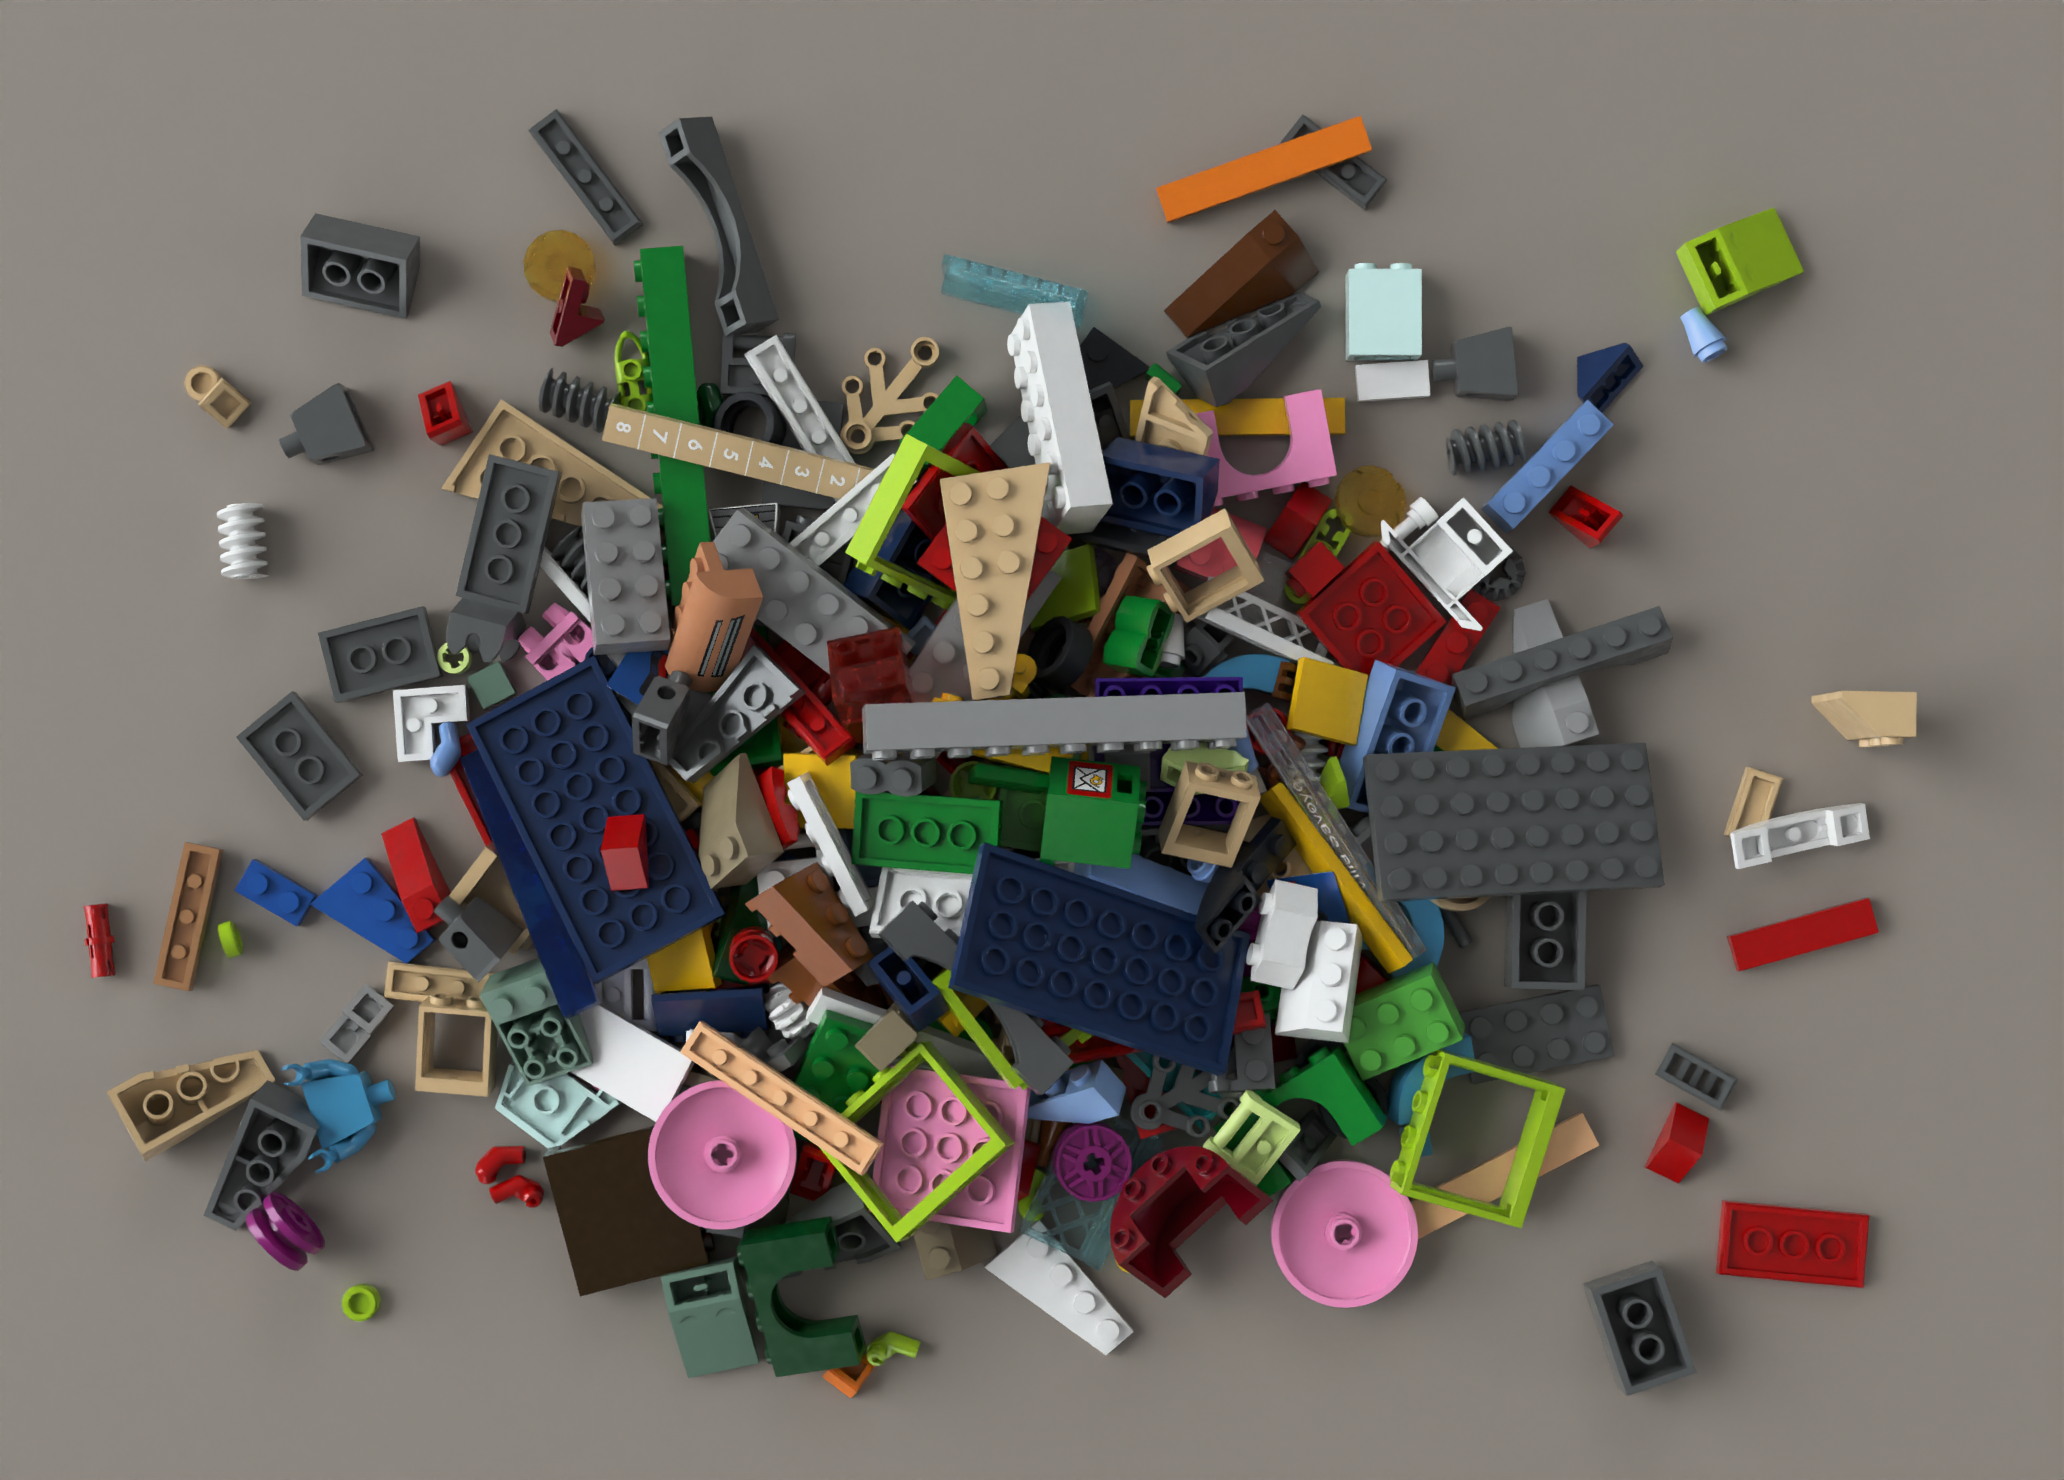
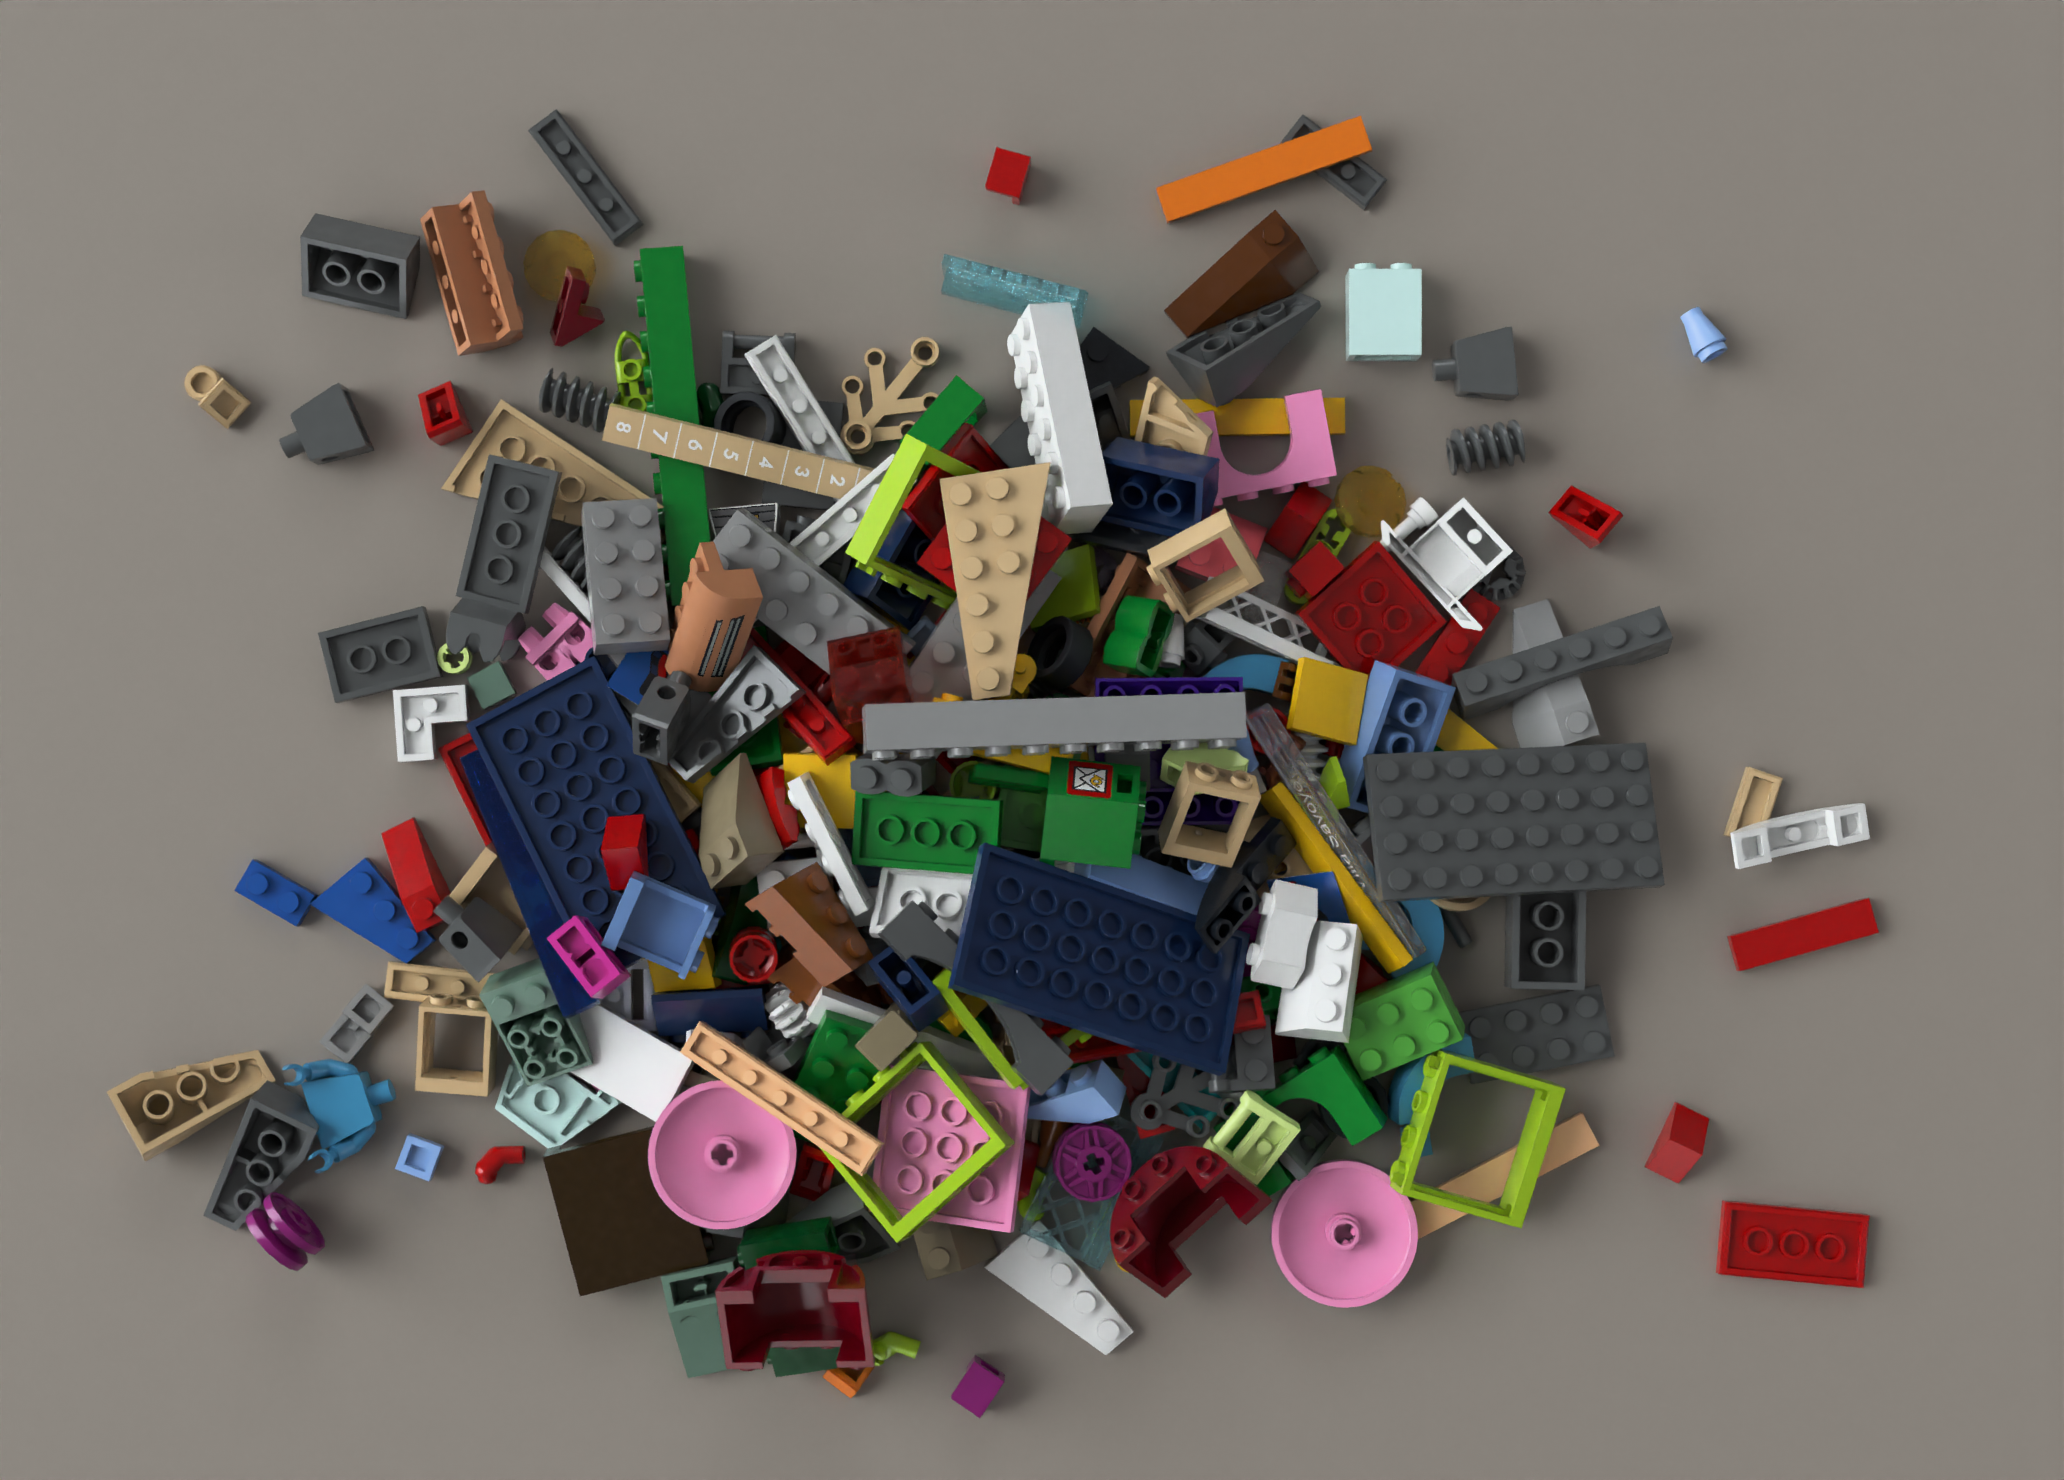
(99, 940): red pin -> none
(188, 916): medium nougat plate -> none
(230, 939): lime tile -> none
(241, 541): white piece -> none
(299, 756): dark grey plate -> none
(361, 1302): lime tile -> none
(419, 1157): none -> light blue plate
(448, 751): medium blue arm -> none
(473, 275): none -> nougat brick
(519, 1187): red arm -> none
(591, 963): none -> dark pink brick
(661, 924): none -> medium blue panel
(699, 159): dark grey arch -> none
(793, 1304): none -> dark red cylinder
(978, 1386): none -> magenta panel
(1008, 174): none -> red panel
(1157, 371): green tile -> none
(1392, 381): white tile -> none
(1547, 466): medium blue brick -> none
(1605, 374): dark blue slope -> none
(1639, 1328): dark grey brick -> none
(1724, 1091): dark grey slope -> none
(1739, 260): lime slope -> none
(1870, 716): tan slope -> none

